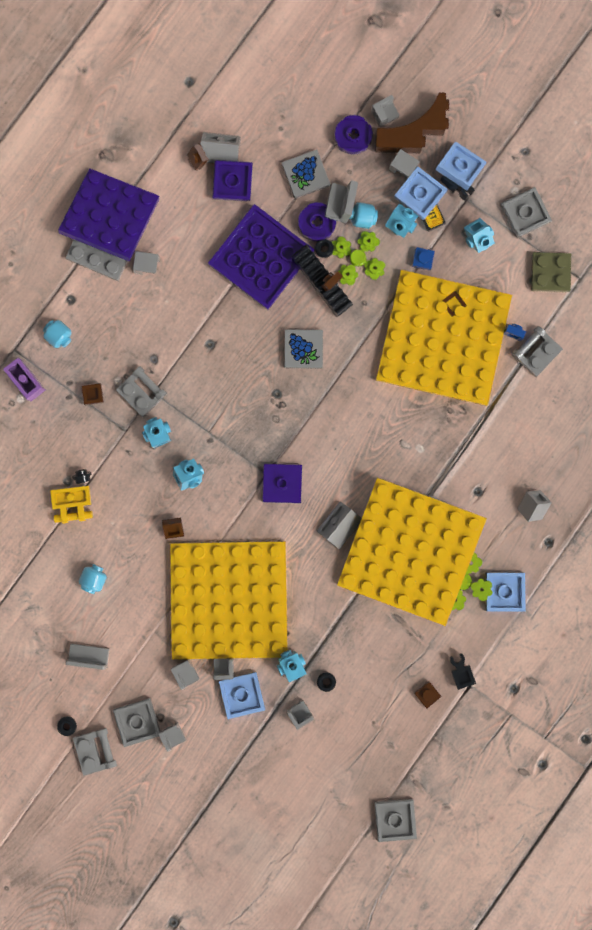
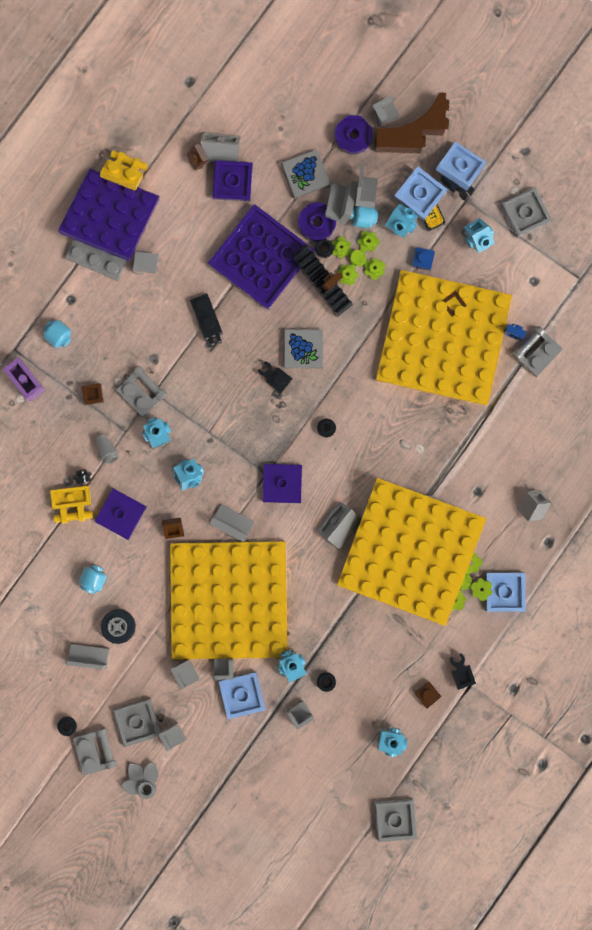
(106, 450): none -> light grey cone
(113, 631): none -> black wheel
(120, 514): none -> dark purple plate
(121, 174): none -> yellow plate
(139, 778): none -> light grey plate
(207, 318): none -> black hinge
(232, 523): none -> light grey panel
(277, 379): none -> black plate
(326, 434): none -> black plate
(366, 190): none -> light grey panel
(387, 736): none -> medium azure brick
(404, 164): light grey panel -> none
(551, 272): olive plate -> none

